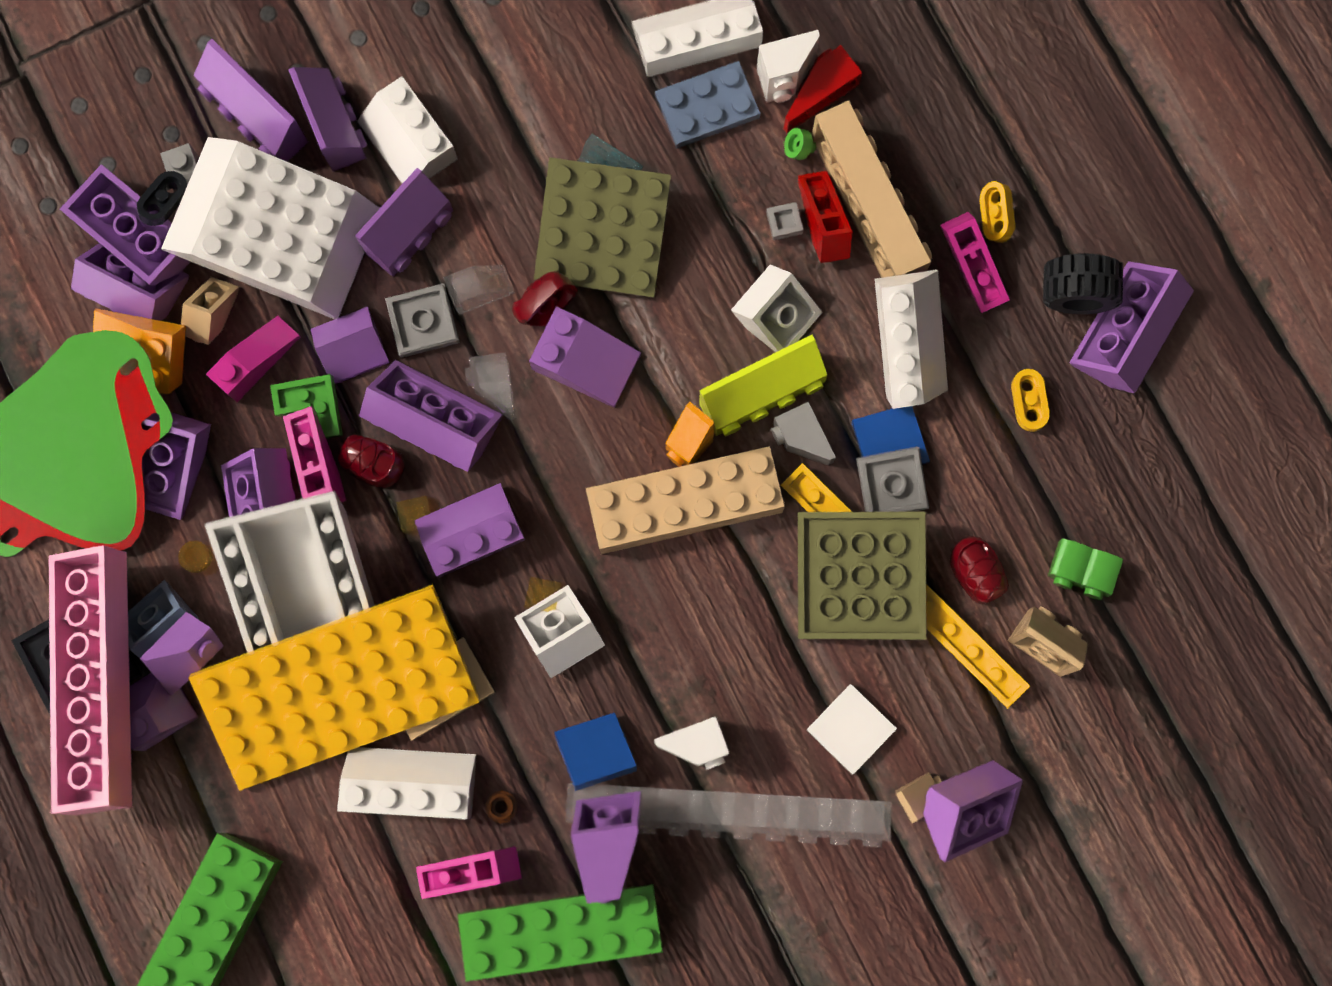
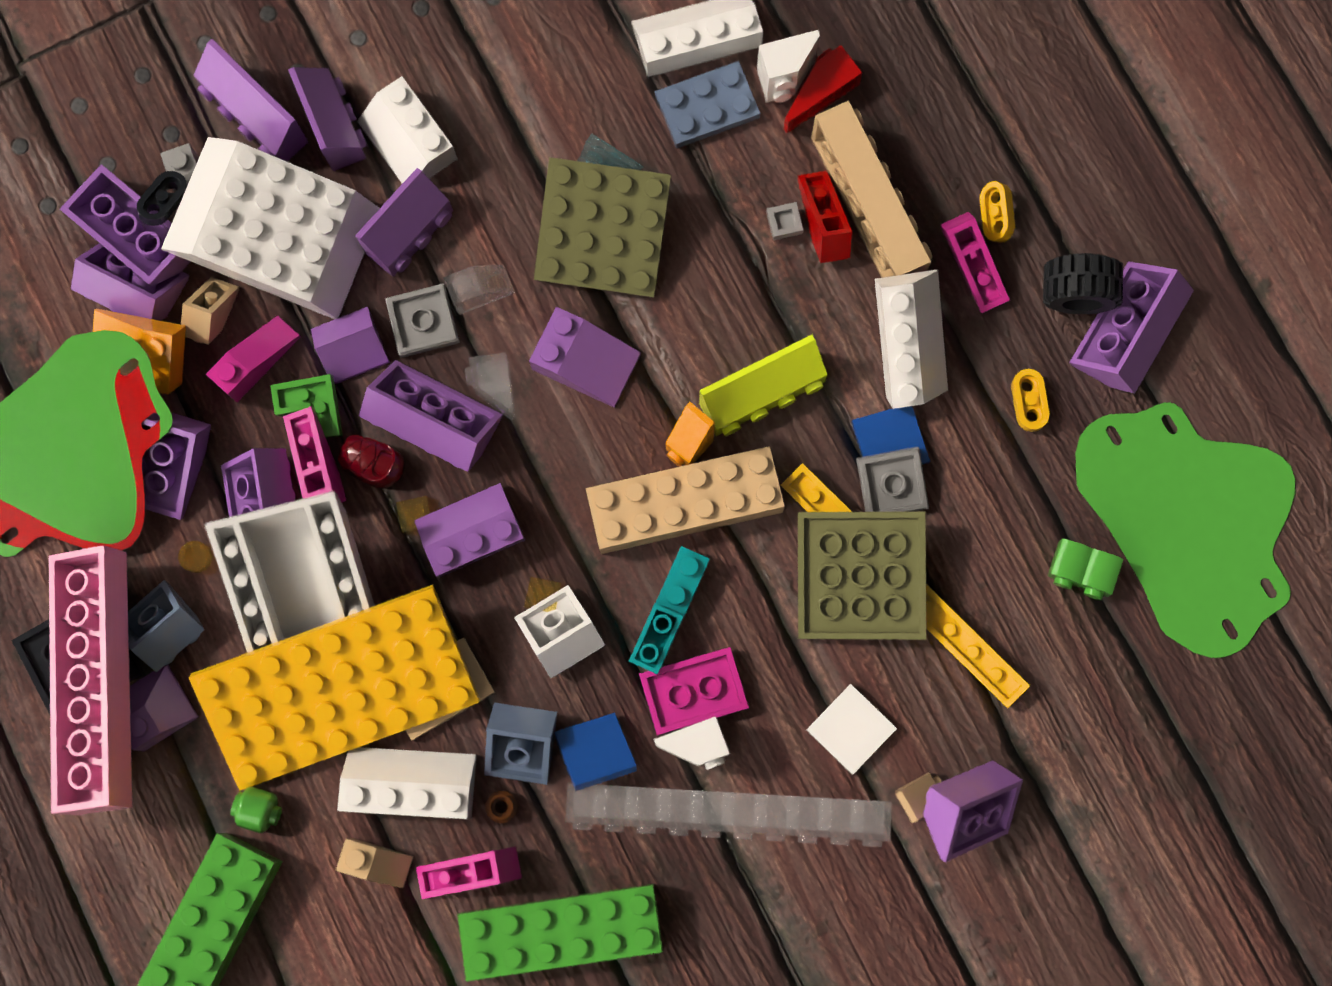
(181, 652): medium lavender slope -> none
(256, 809): none -> bright green head
(374, 863): none -> tan slope
(520, 743): none -> sand blue slope
(542, 298): dark red piece -> none
(604, 842): medium lavender slope -> none
(669, 610): none -> teal slope
(693, 691): none -> dark pink plate
(777, 309): white slope -> none
(799, 144): bright green tile -> none
(803, 435): light grey slope -> none
(978, 570): dark red piece -> none
(1049, 642): tan slope -> none
(1191, 522): none -> bright green piece

